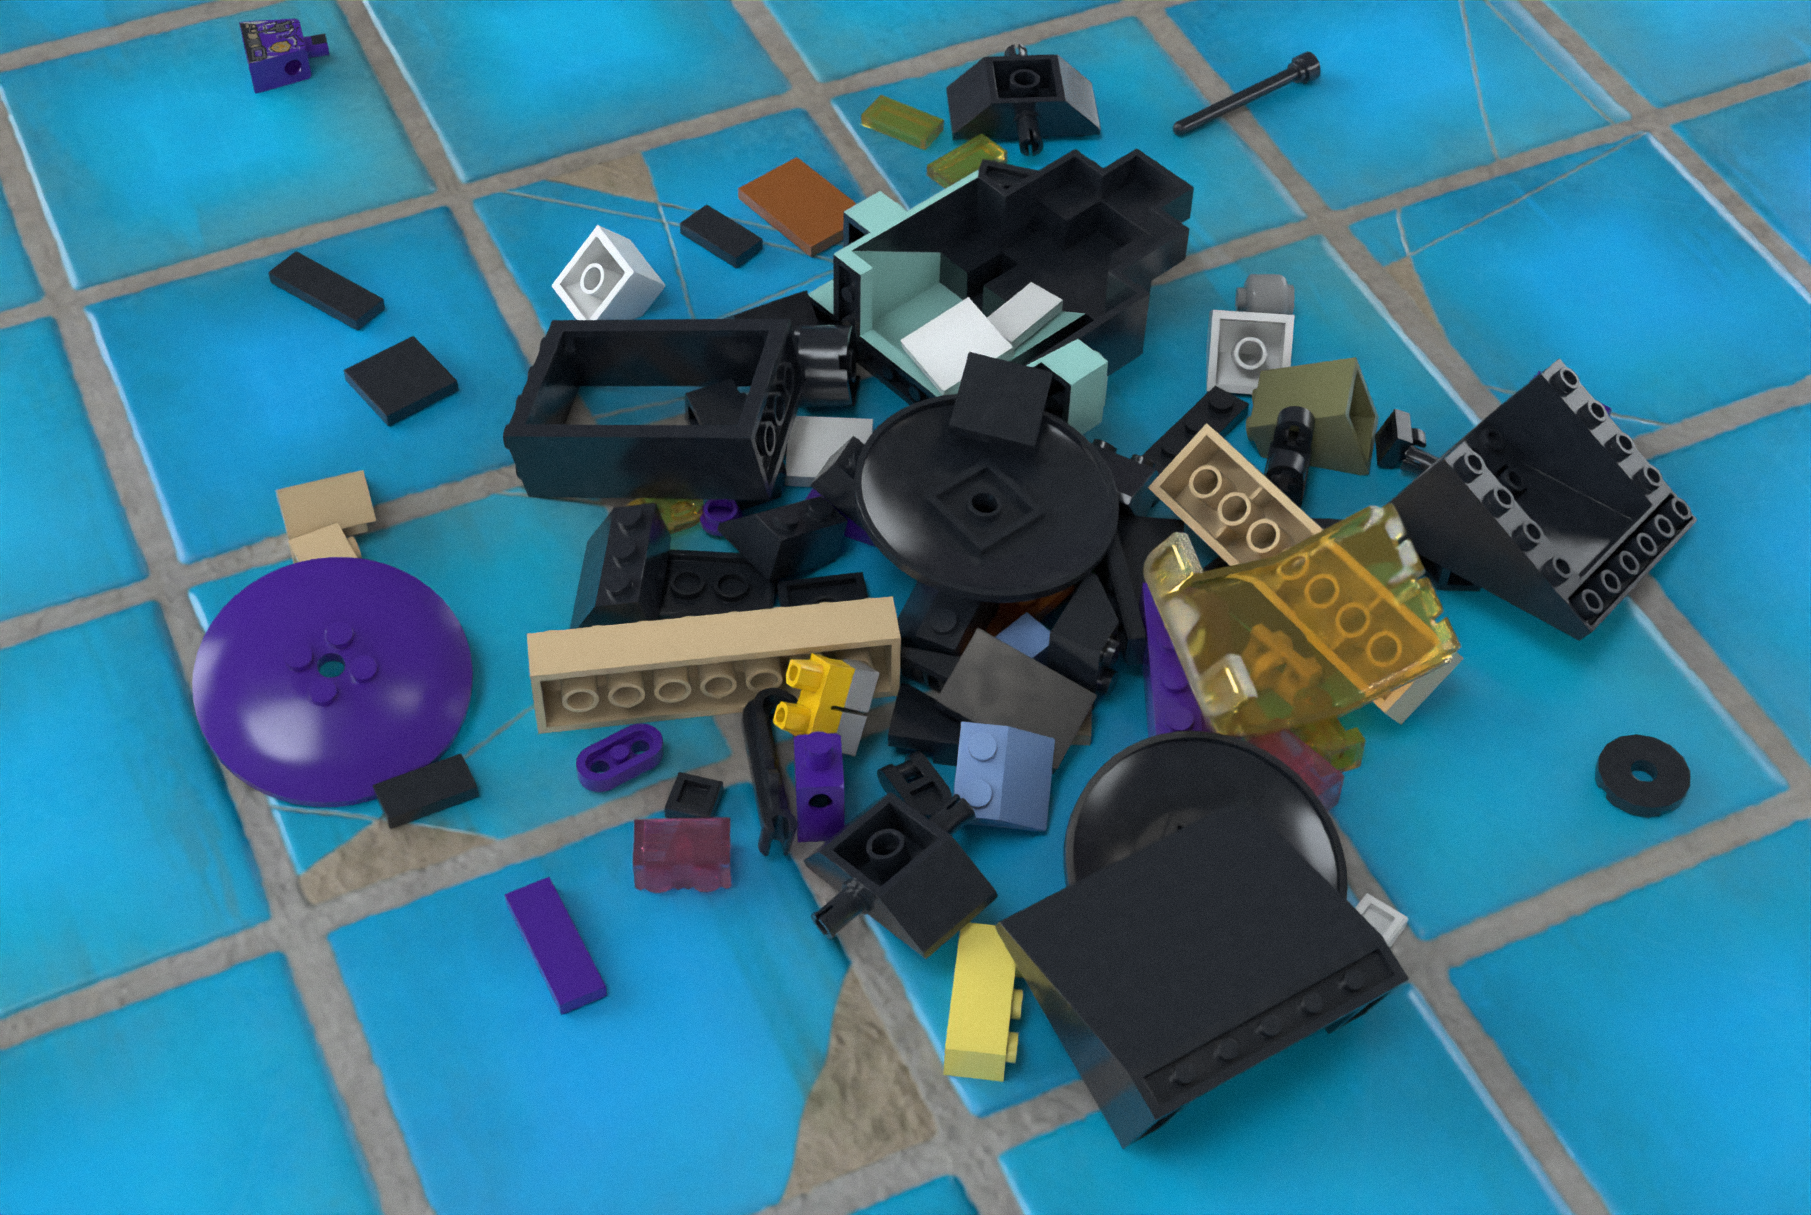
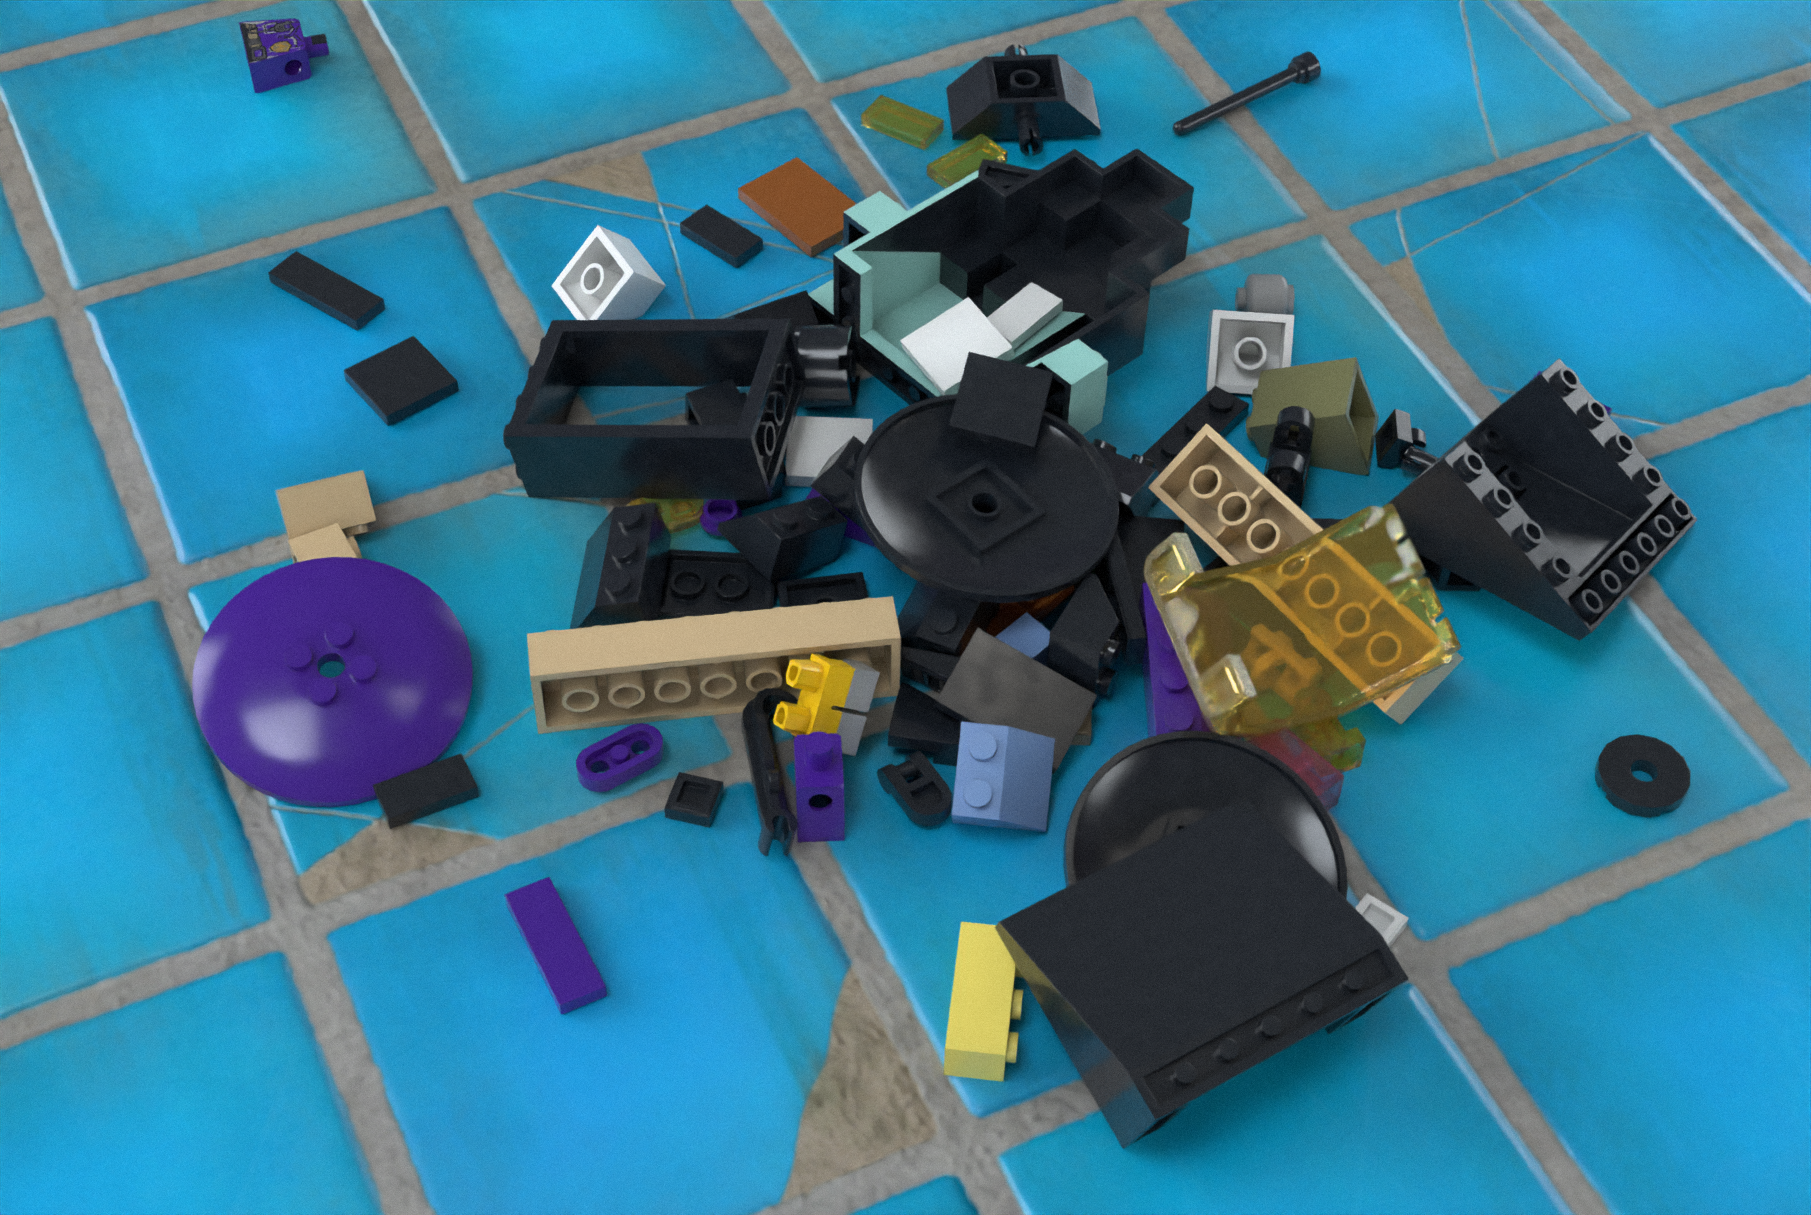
(682, 854): clear pink brick -> none
(902, 873): black slope -> none

